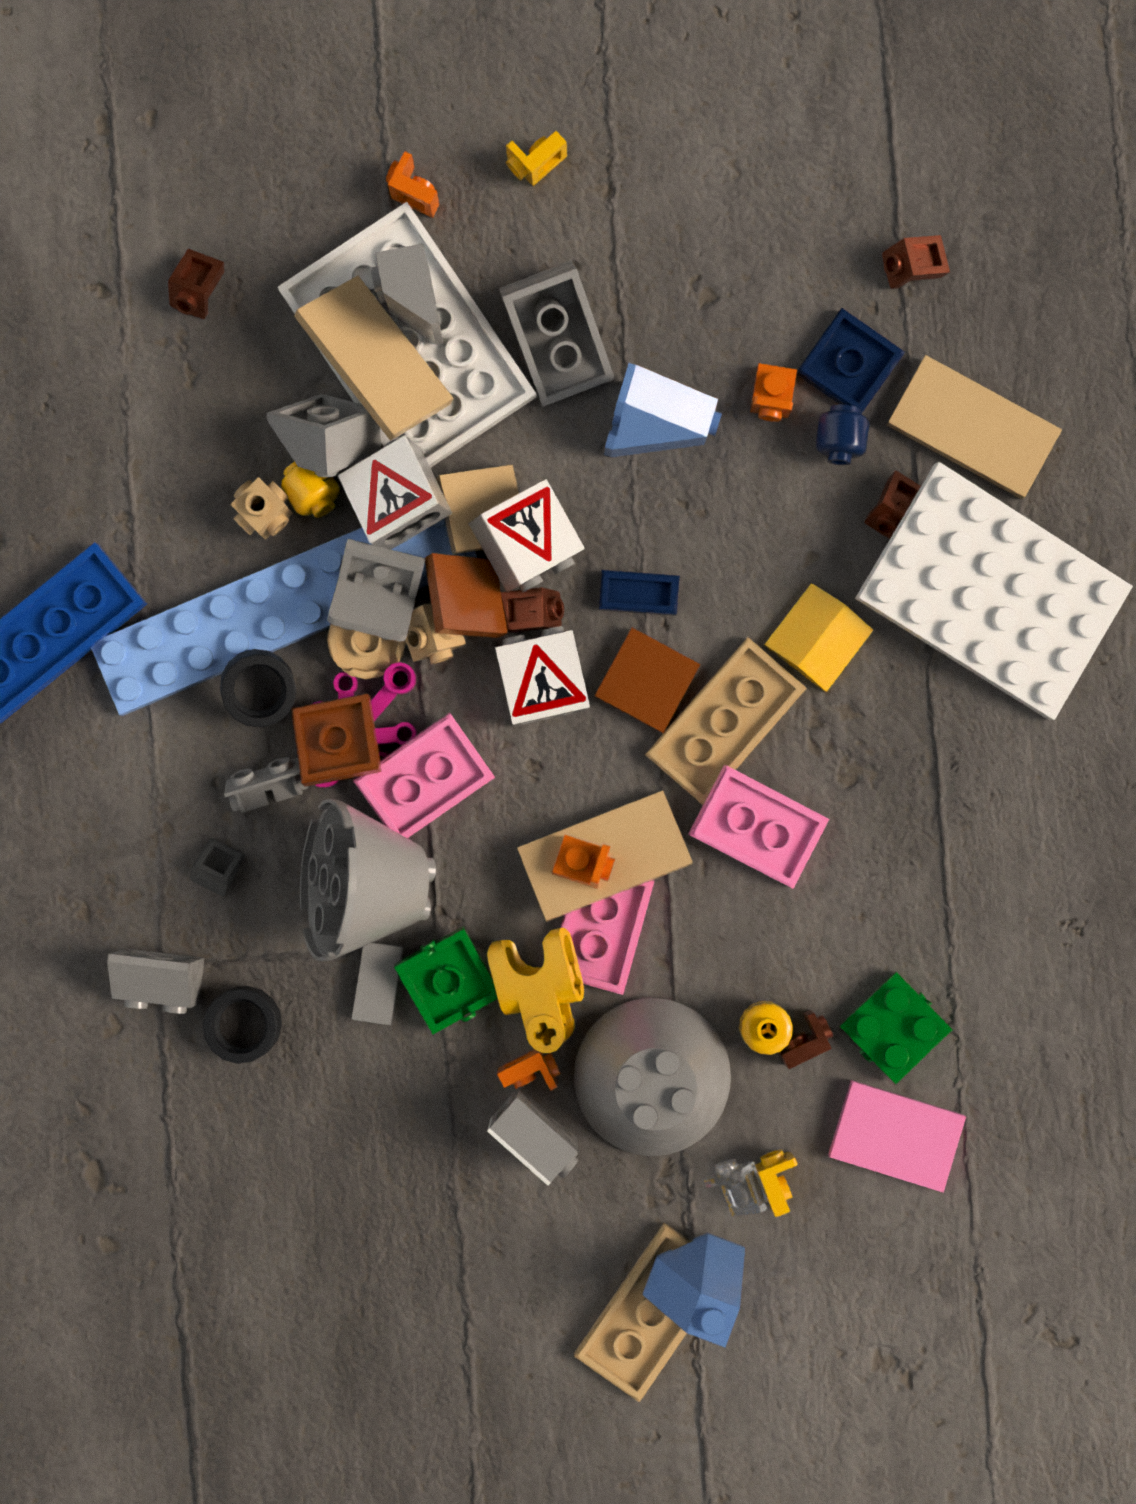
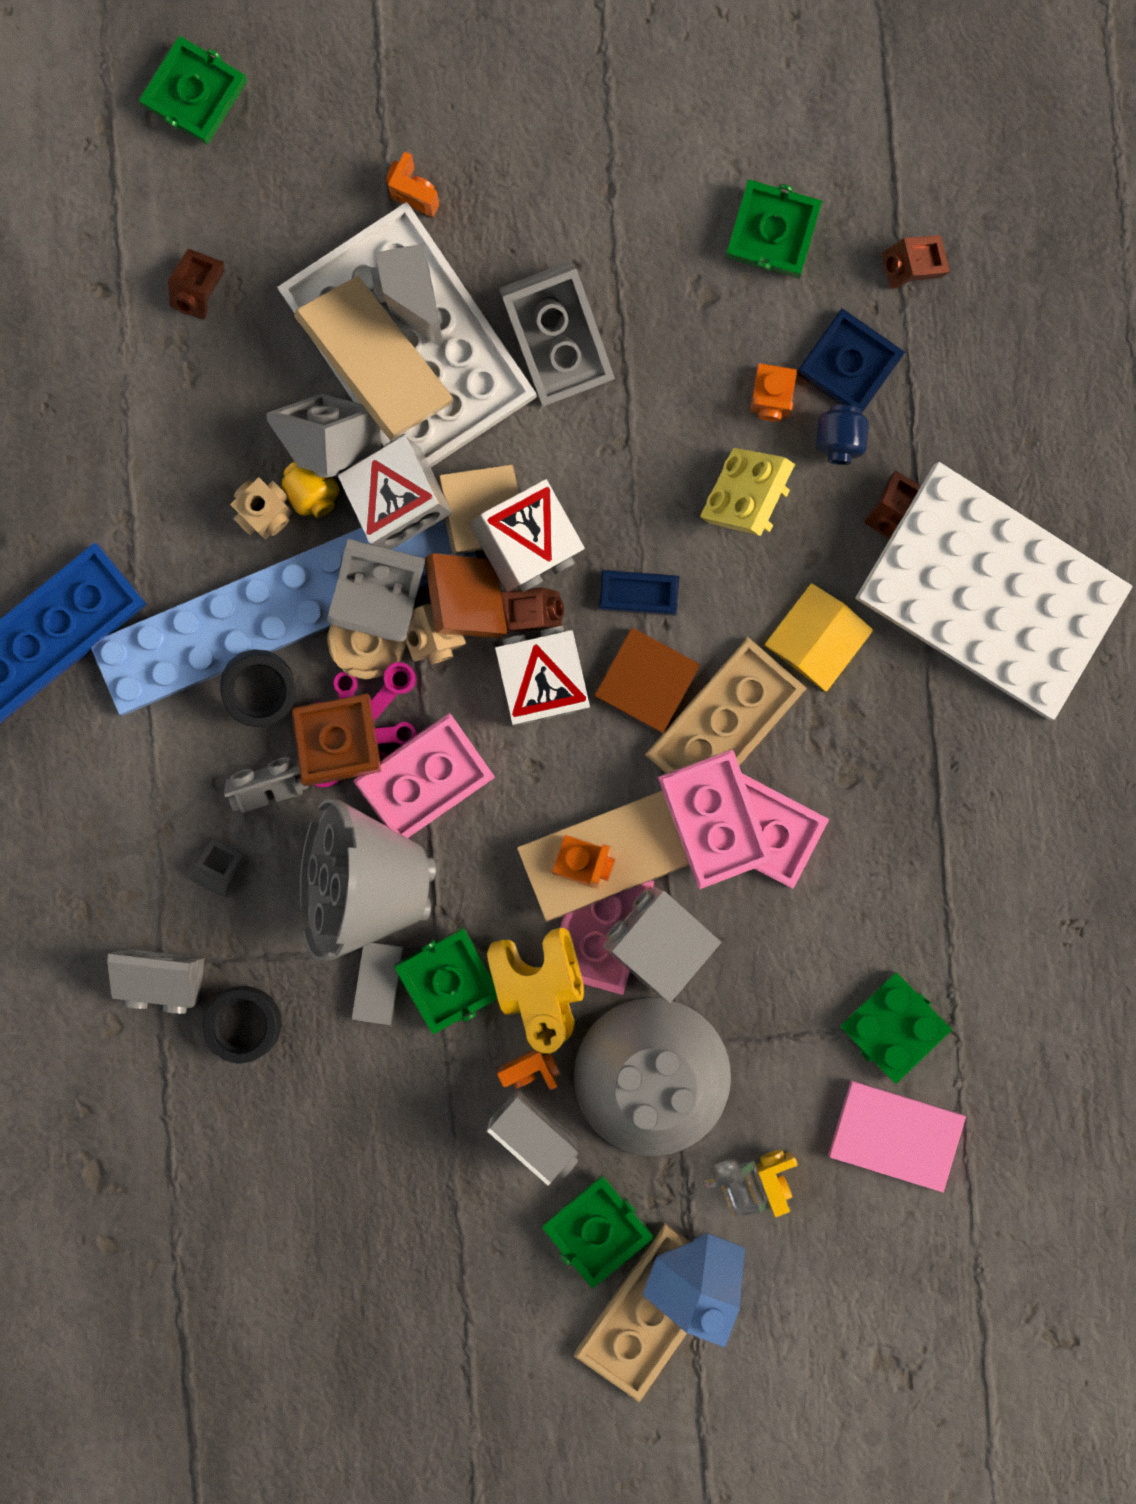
(193, 90): none -> green plate
(542, 158): yellow bracket -> none
(597, 1231): none -> green plate
(659, 415): medium blue slope -> none
(661, 943): none -> light grey piece
(715, 819): none -> bright pink tile
(747, 491): none -> light yellow plate
(766, 1013): yellow head -> none
(774, 228): none -> green plate
(805, 1048): copper bracket -> none
(974, 427): tan tile -> none

